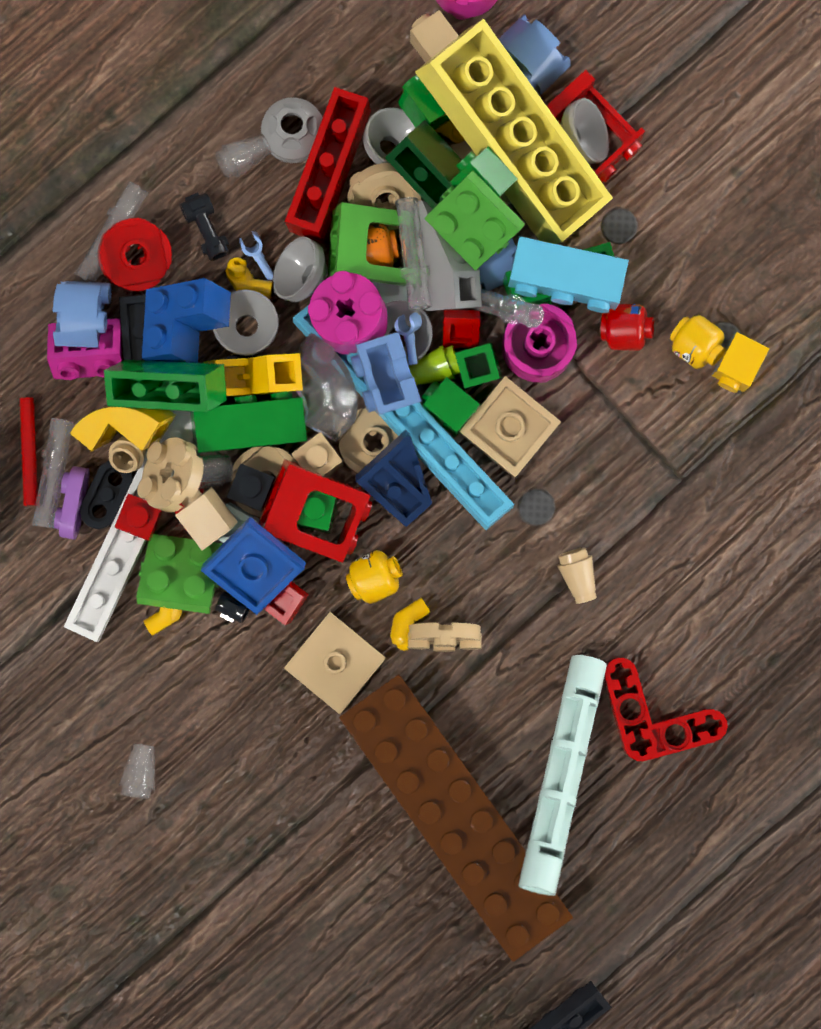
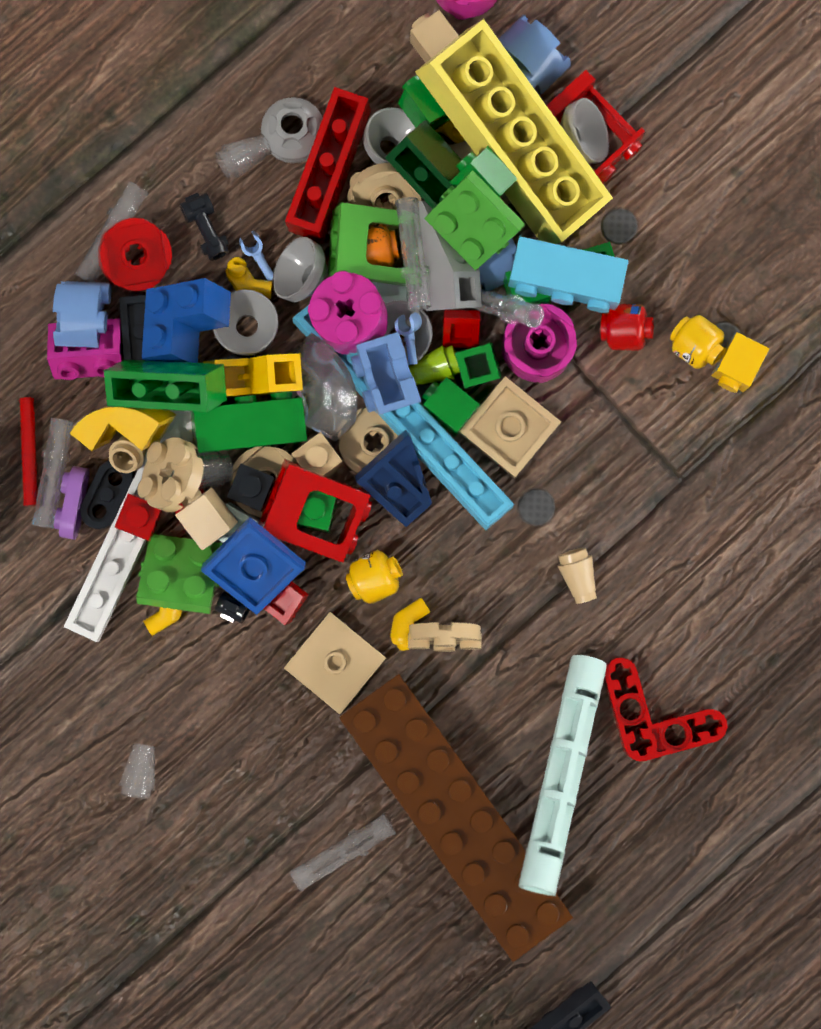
(344, 851): none -> clear pin

